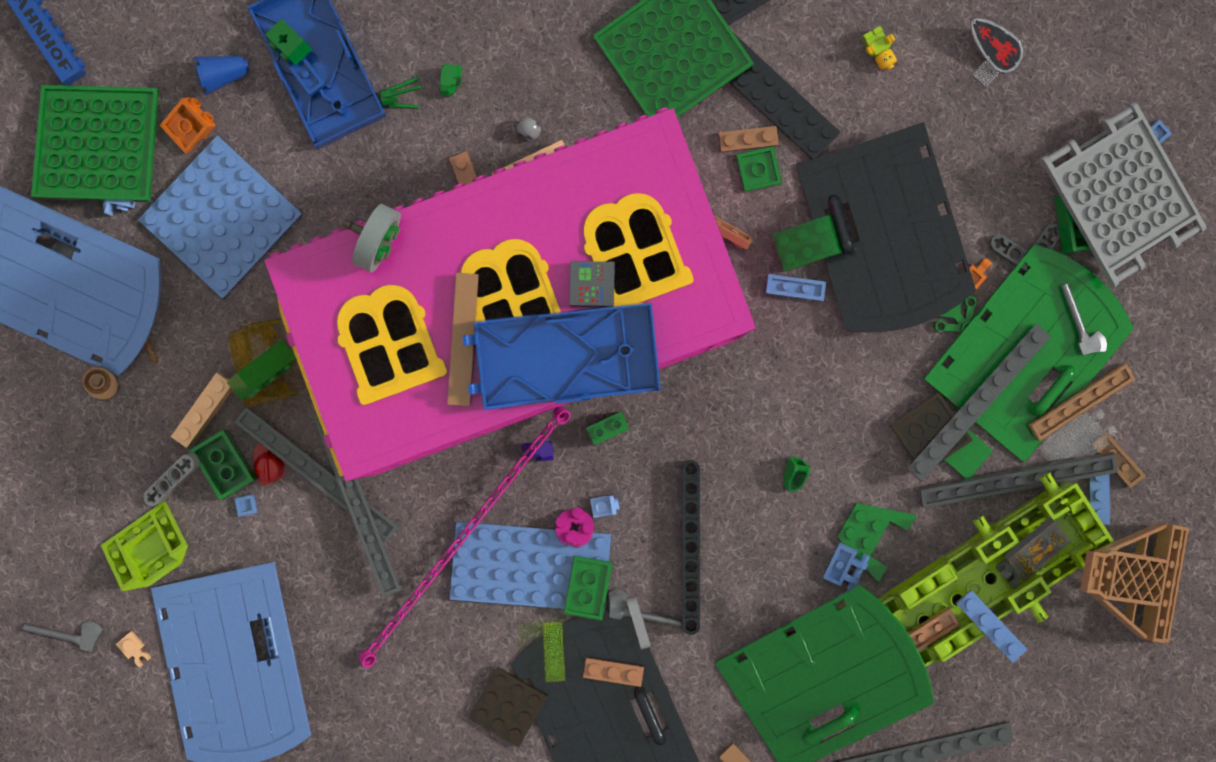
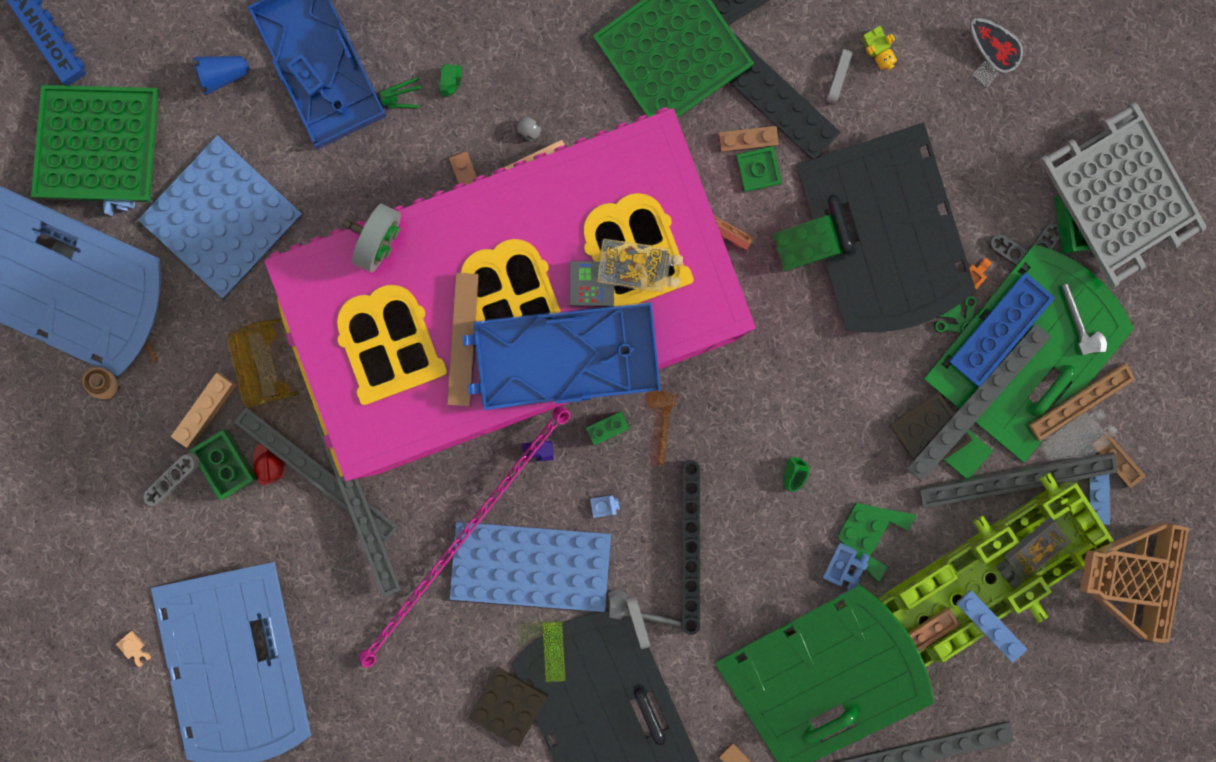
(87, 640): flat silver piece -> none
(146, 549): lime slope -> none
(188, 124): orange plate -> none
(245, 505): medium blue tile -> none
(262, 371): green brick -> none
(286, 40): green brick -> none
(574, 517): dark pink plate -> none
(588, 587): green tile -> none
(613, 672): nougat plate -> none
(636, 266): none -> tile
(667, 402): none -> clear orange piece
(795, 287): medium blue plate -> none
(840, 73): none -> light grey beam
(1001, 329): none -> blue plate
(1160, 131): medium blue tile -> none

